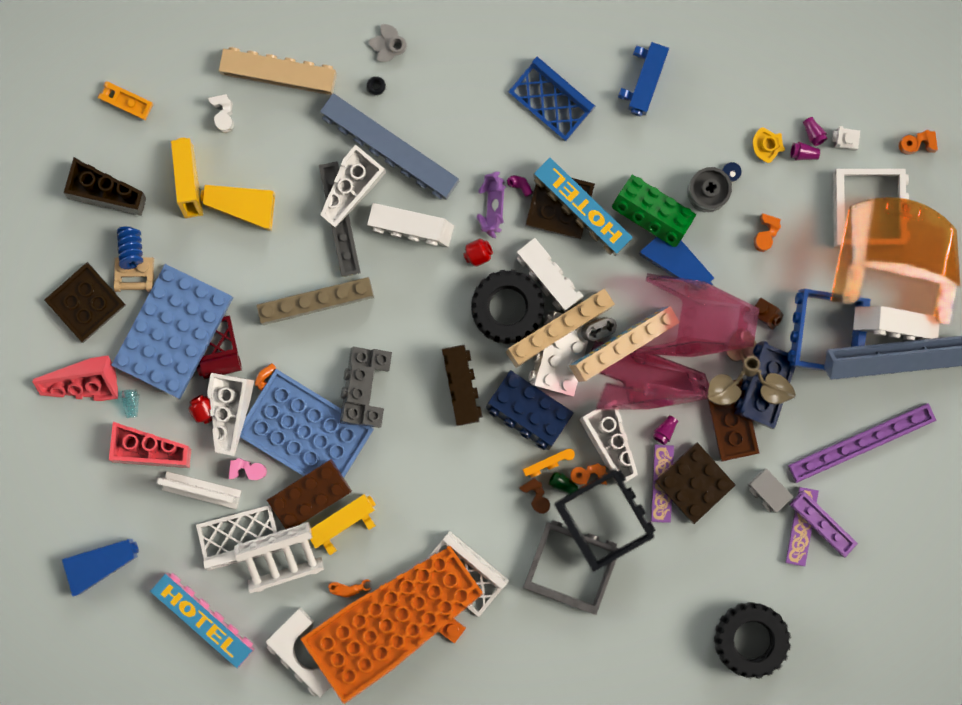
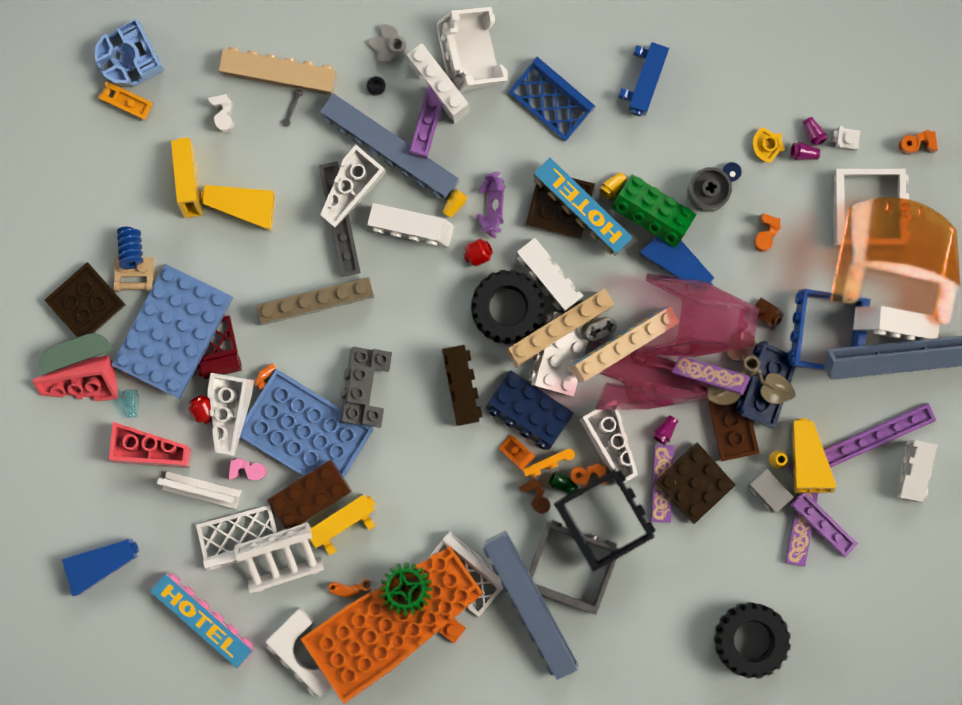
(73, 352): none -> sand green brick
(101, 189): dark brown wedge -> none
(147, 65): none -> light blue connector
(286, 122): none -> dark grey hinge
(398, 590): none -> green gear
(426, 67): none -> white arch
(426, 125): none -> medium lavender tile
(454, 203): none -> yellow cone
(469, 49): none -> white windscreen
(516, 452): none -> orange slope
(521, 183): magenta arm -> none
(530, 604): none -> sand blue brick
(612, 186): none -> yellow cone
(711, 375): none -> medium lavender tile
(773, 459): none -> yellow cone
(810, 463): none -> yellow slope
(916, 470): none -> white wedge

